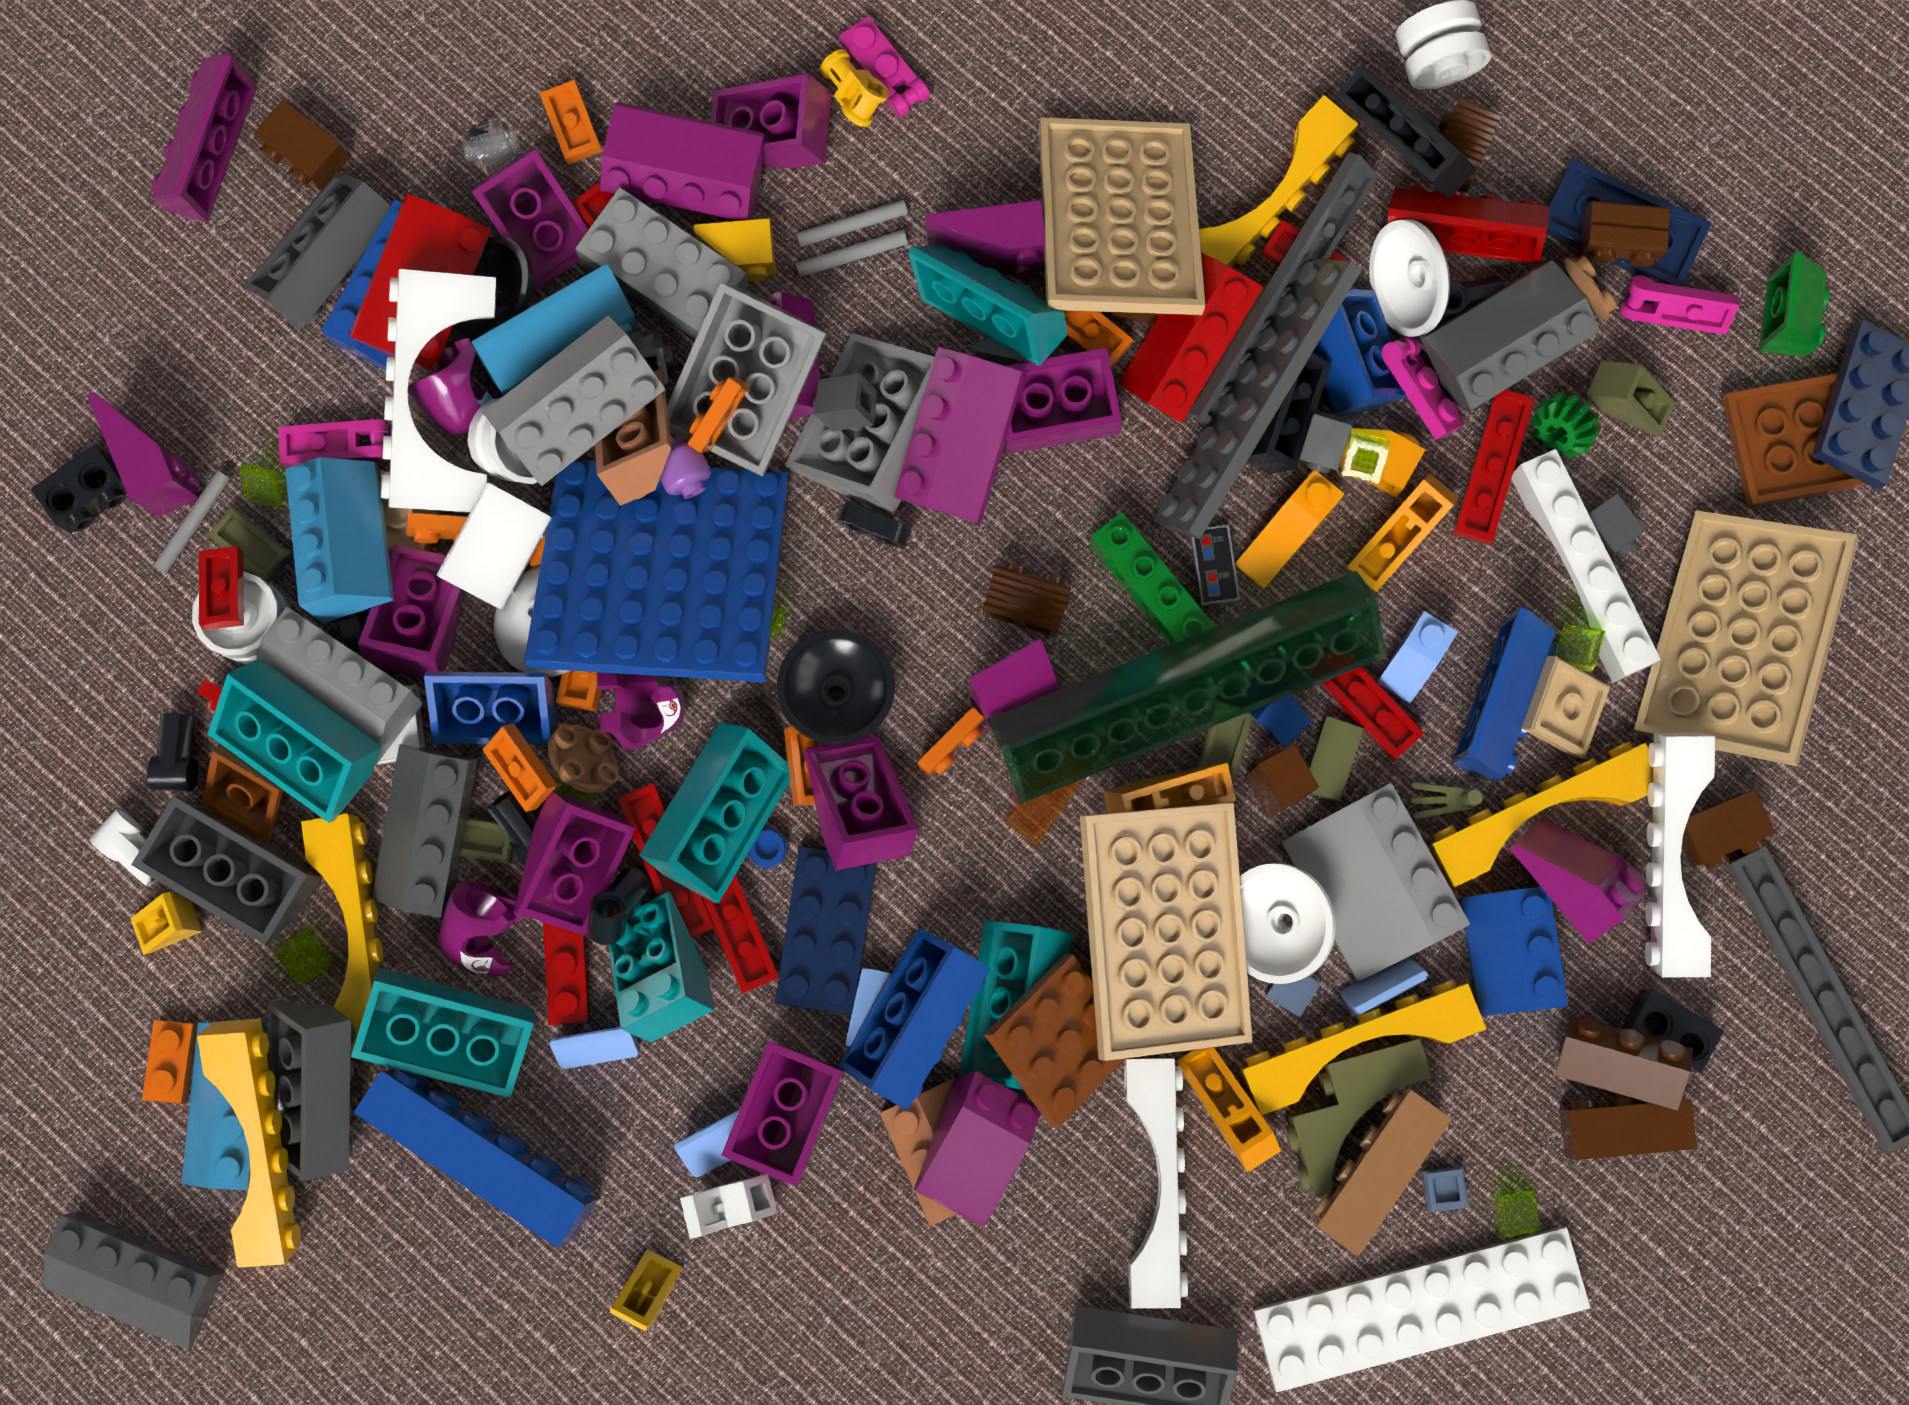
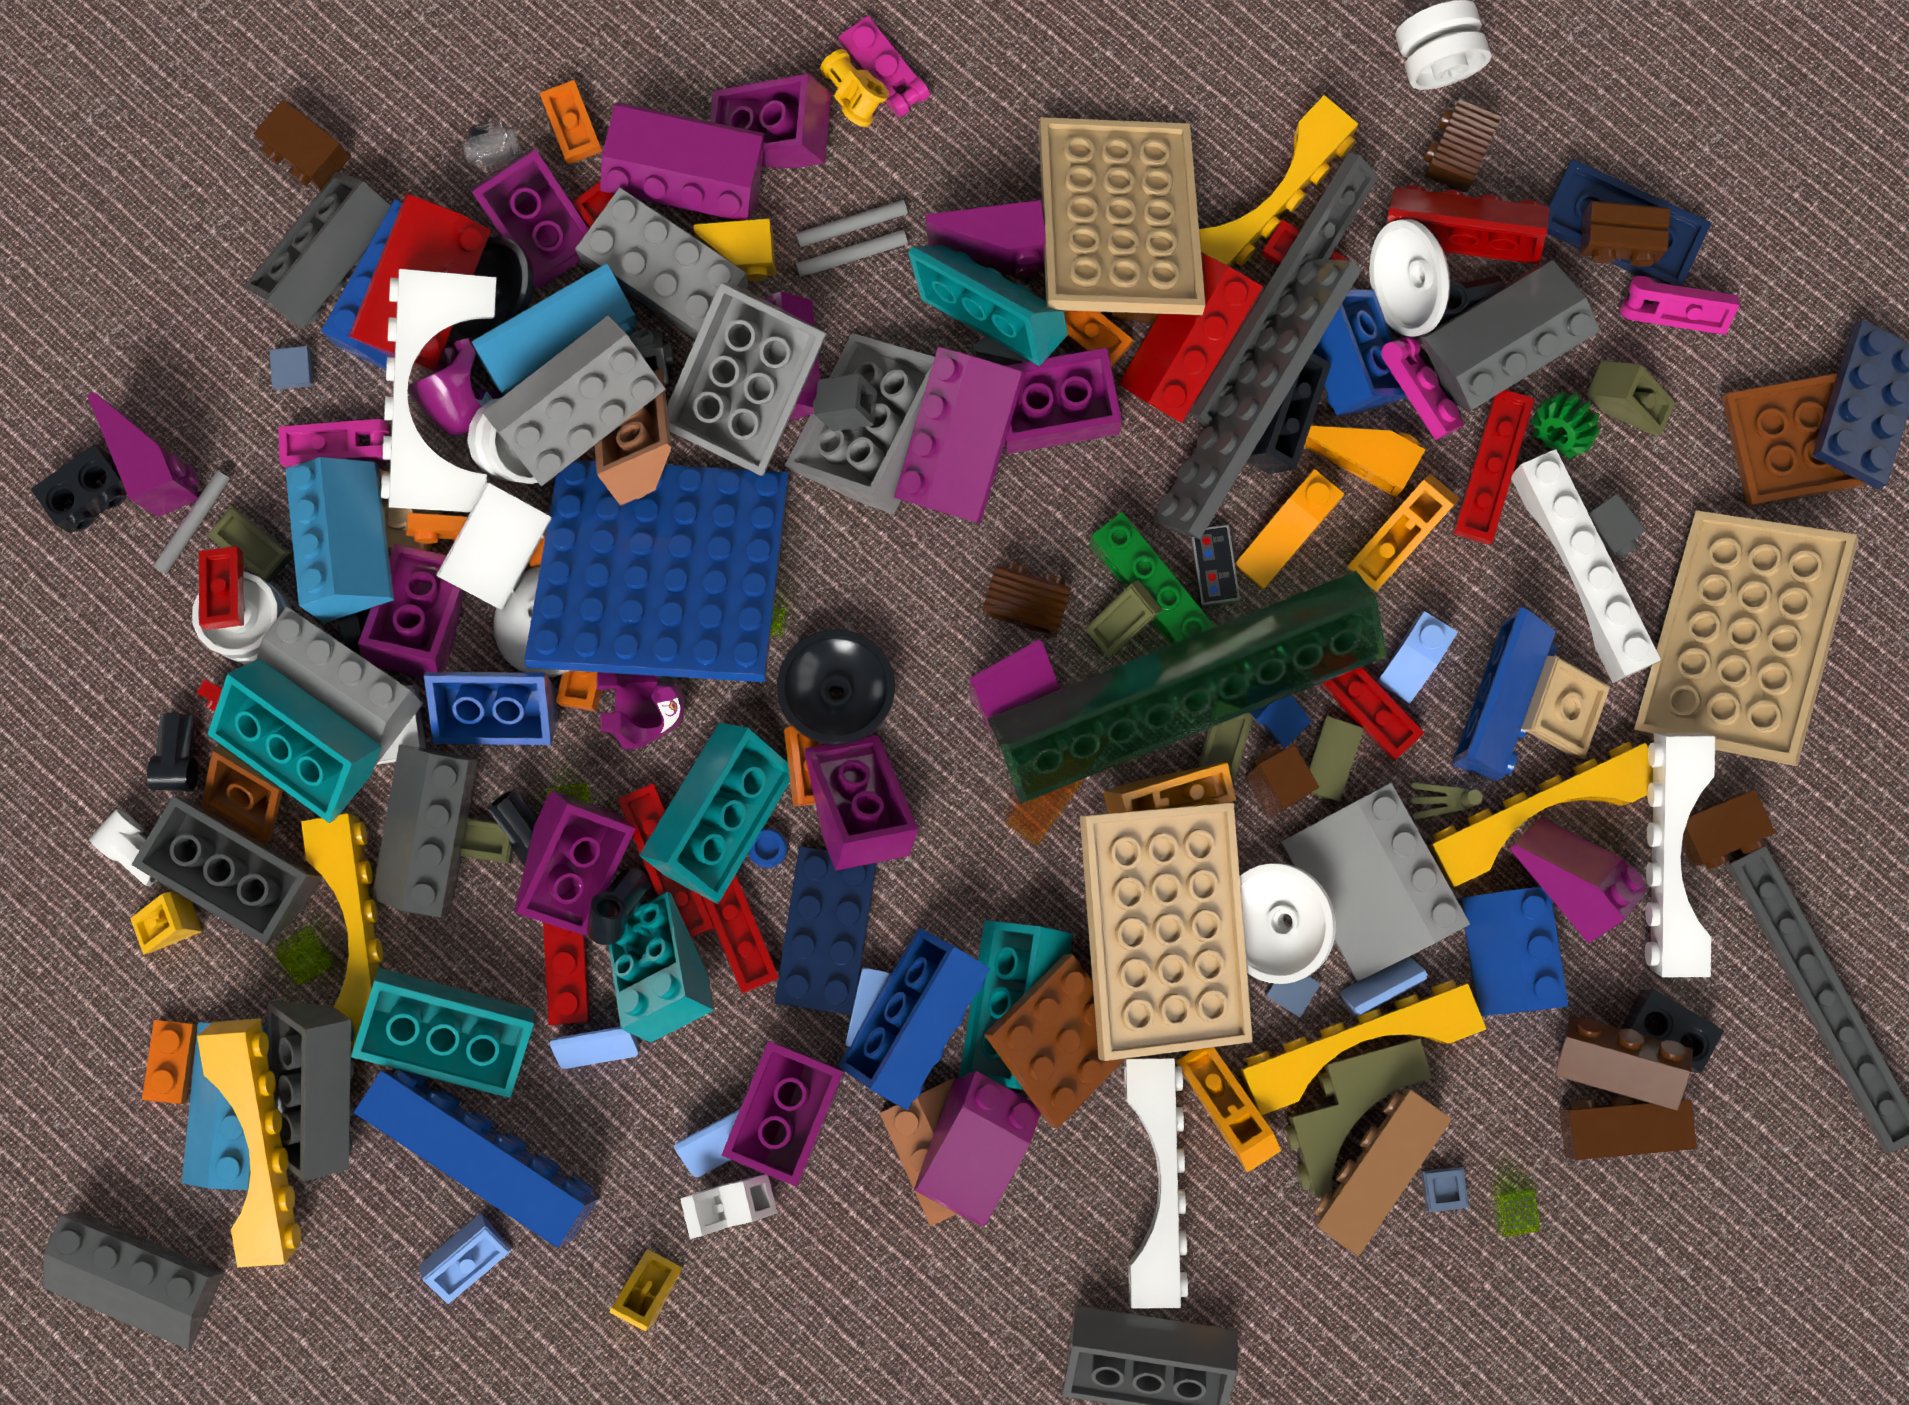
(204, 138): magenta slope -> none
(263, 485): clear neon green slope -> none
(291, 367): none -> sand blue tile
(463, 1259): none -> light blue slope
(468, 921): magenta piece -> none
(519, 767): orange plate -> none
(583, 758): medium nougat dish -> none
(685, 470): medium lavender head -> none
(708, 427): orange plate -> none
(874, 525): black beam -> none
(964, 732): orange plate -> none
(1123, 619): none -> olive tile
(1326, 441): dark grey brick -> none
(1365, 457): clear neon green slope -> none
(1406, 132): black brick -> none
(1421, 1308): white plate -> none
(1580, 646): clear neon green slope -> none
(1581, 274): medium nougat dish -> none
(1794, 308): green slope -> none

